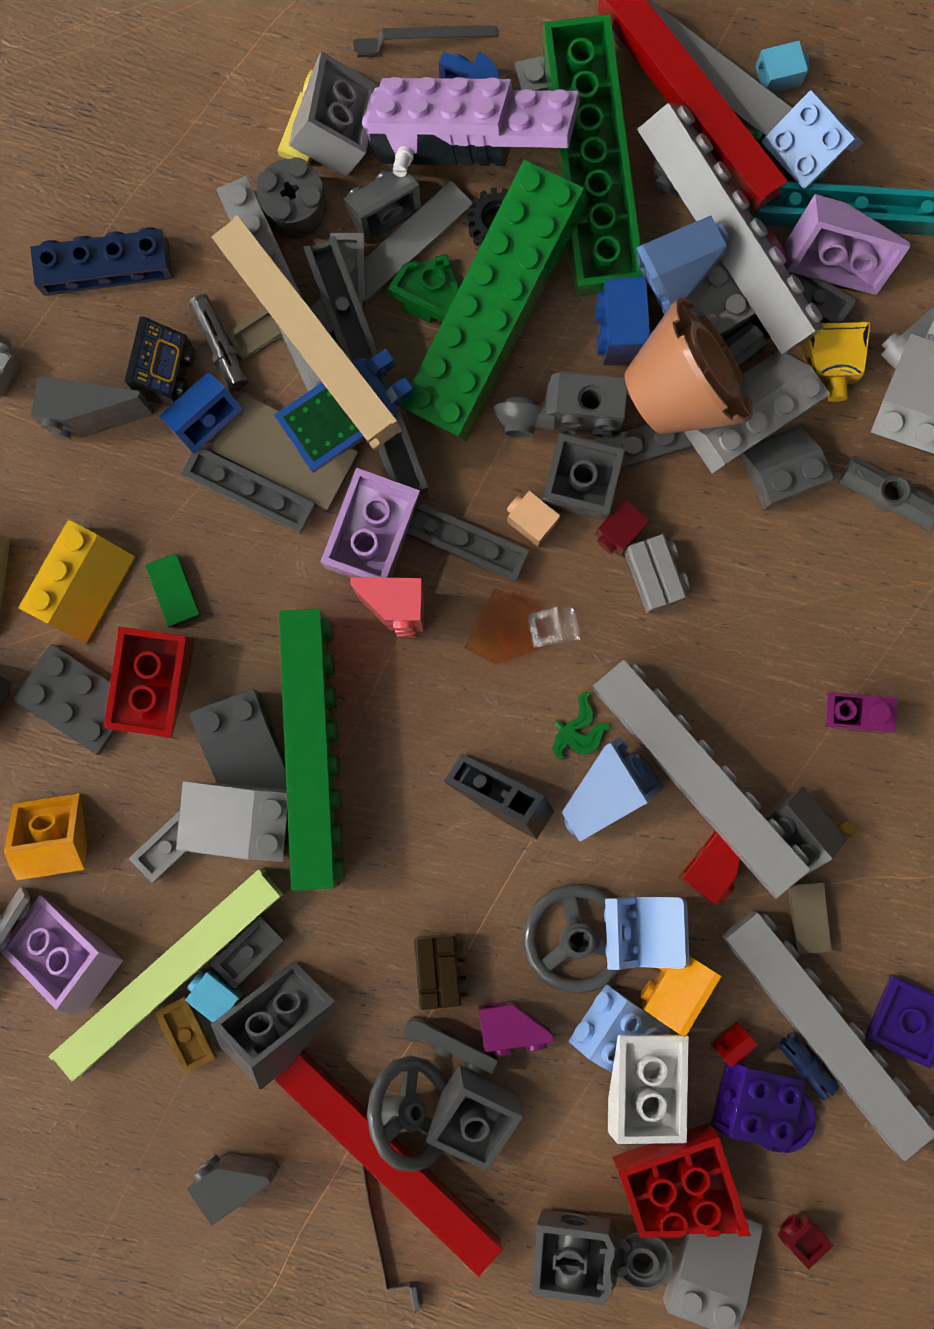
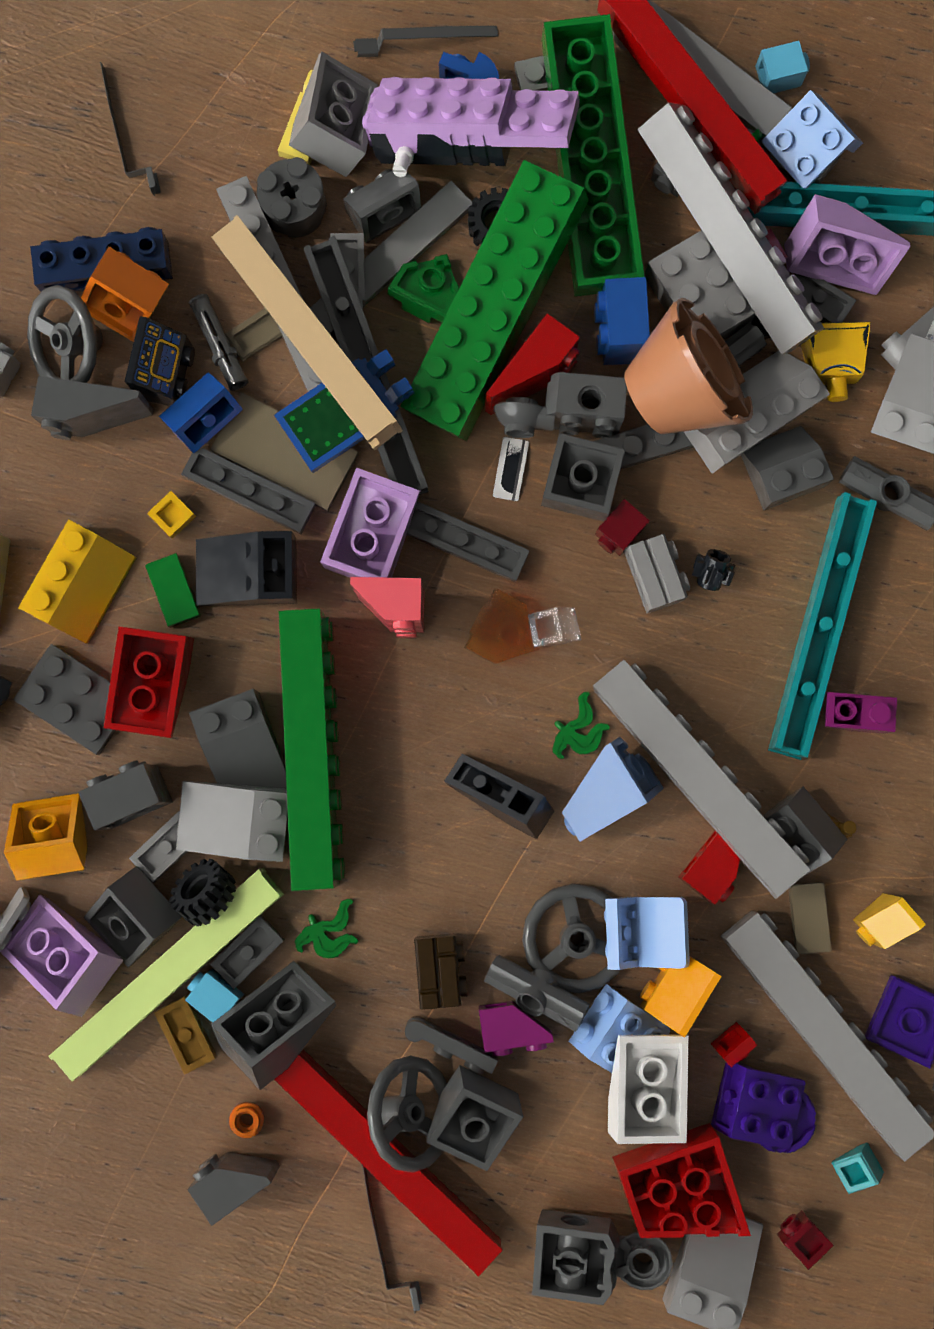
(68, 339): none -> dark grey piece
(122, 292): none -> orange slope
(125, 796): none -> dark grey brick
(132, 916): none -> dark grey slope
(152, 178): none -> dark grey piece
(171, 514): none -> yellow plate
(203, 892): none -> black tyre
(241, 1129): none -> orange plate
(247, 569): none -> black slope
(322, 943): none -> green piece
(510, 469): none -> sticker
(532, 517): light nougat brick -> none
(537, 992): none -> dark grey piece
(545, 352): none -> red slope
(682, 260): medium blue slope -> none
(713, 569): none -> black gear
(808, 1066): dark blue pin -> none
(822, 626): none -> teal tile
(858, 1169): none -> teal slope
(887, 921): none -> yellow slope

